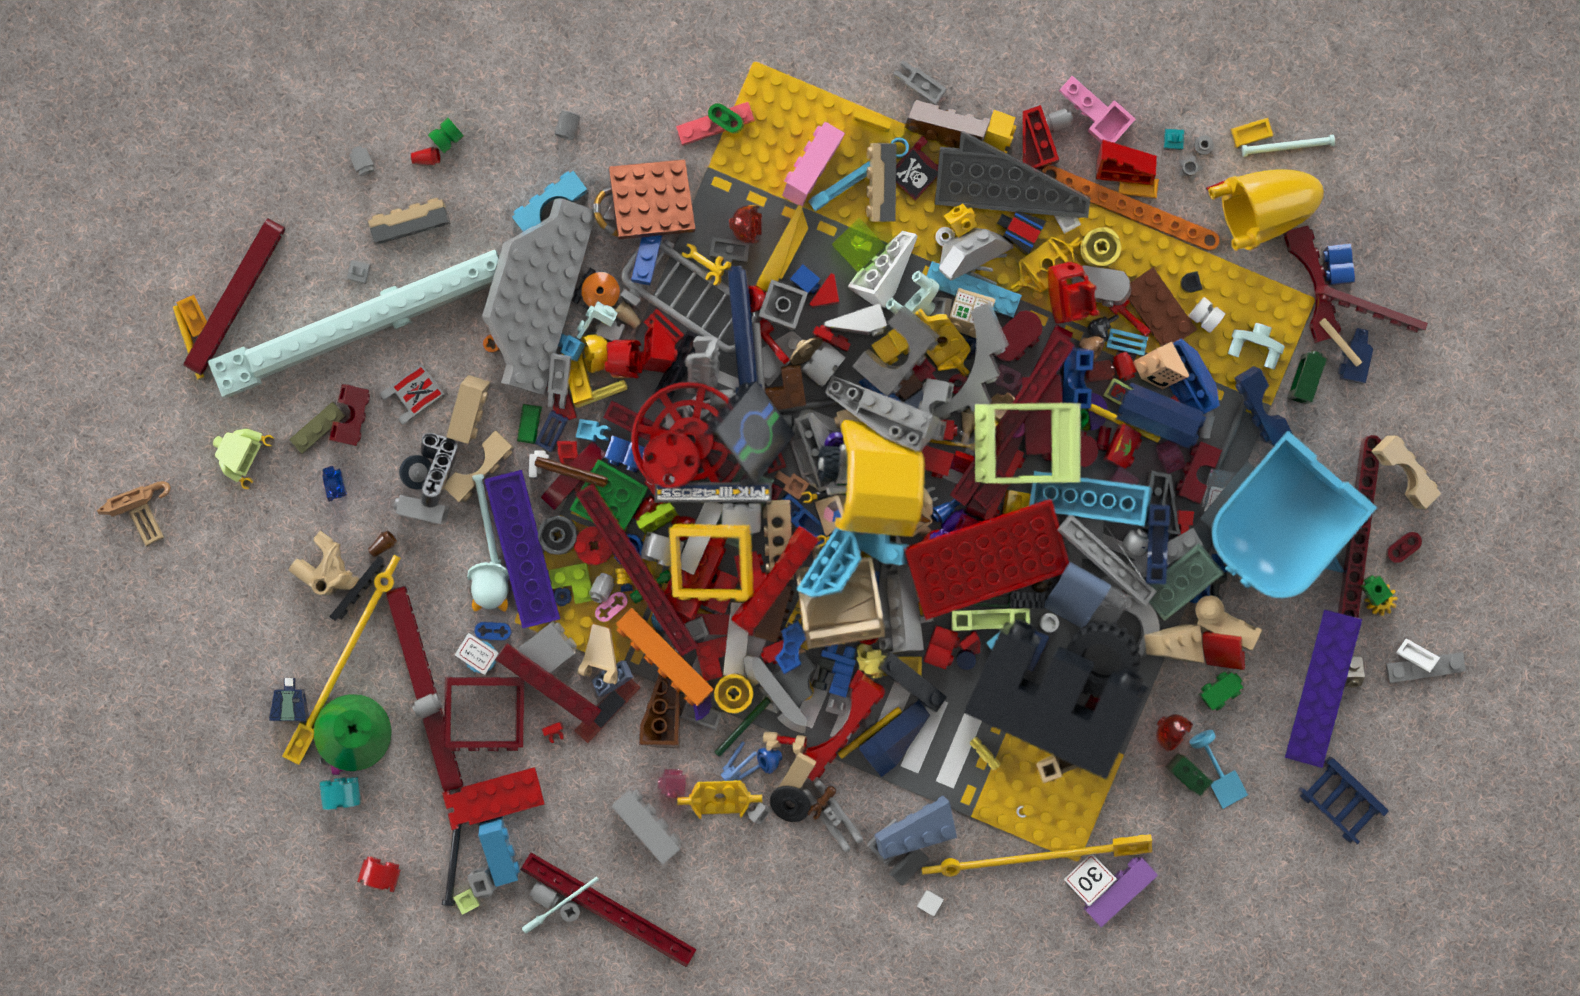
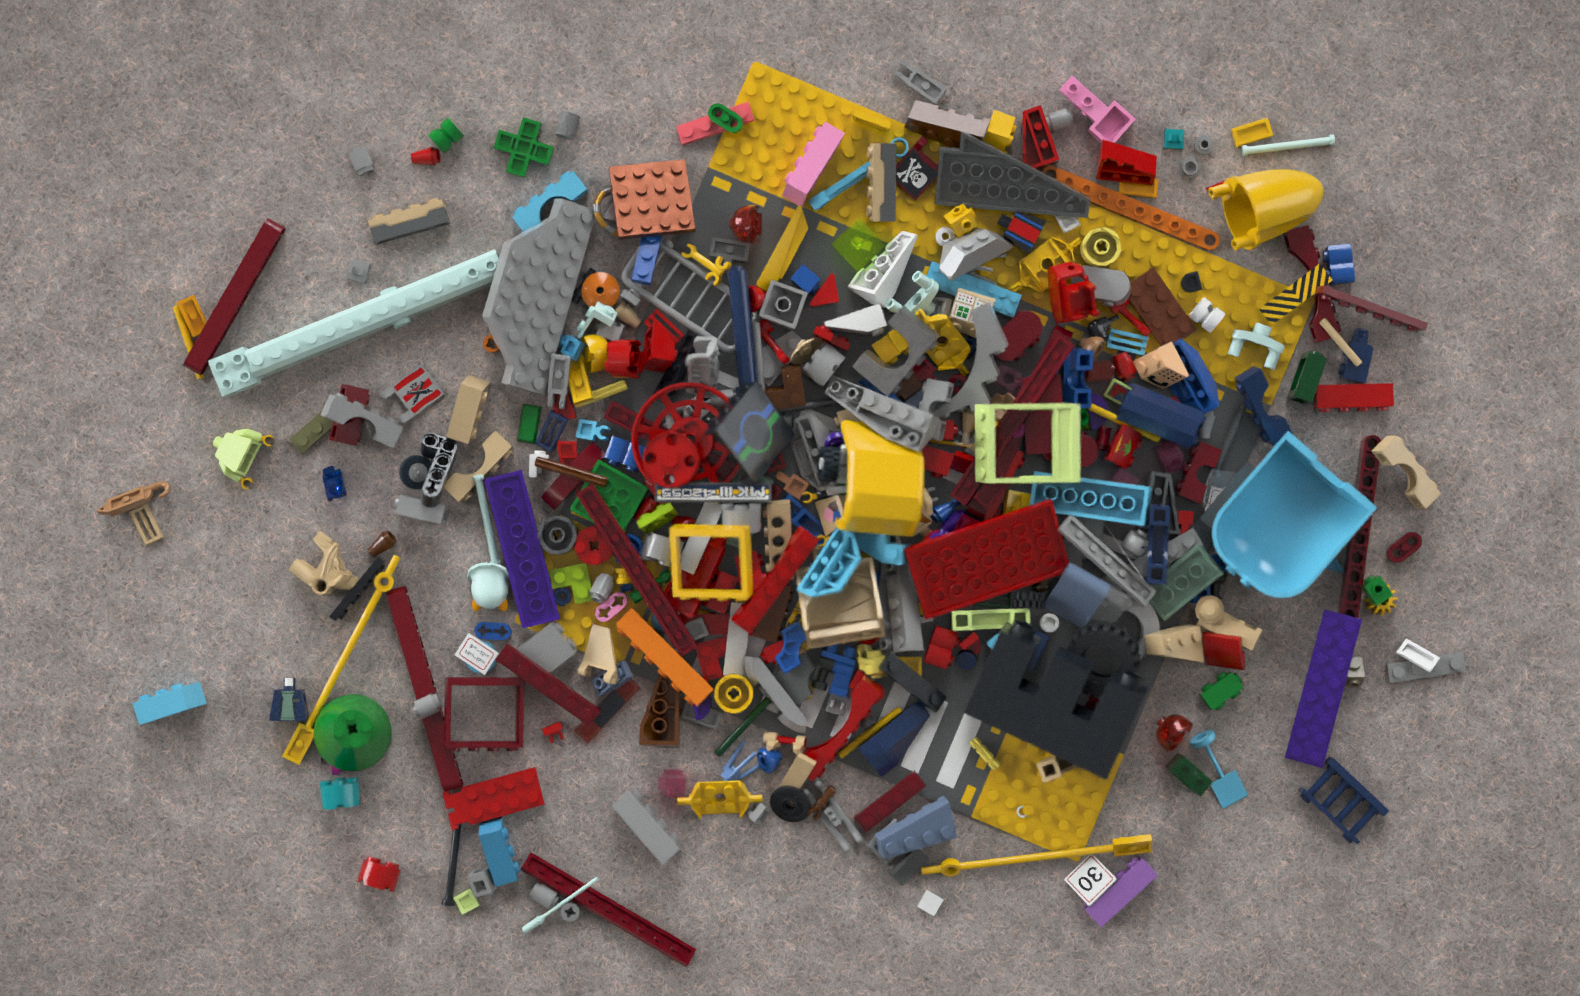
(168, 702): none -> medium azure wedge
(382, 430): none -> light grey arch
(523, 147): none -> green plate
(890, 801): none -> dark red plate
(1295, 294): none -> sticker
(1354, 396): none -> red brick

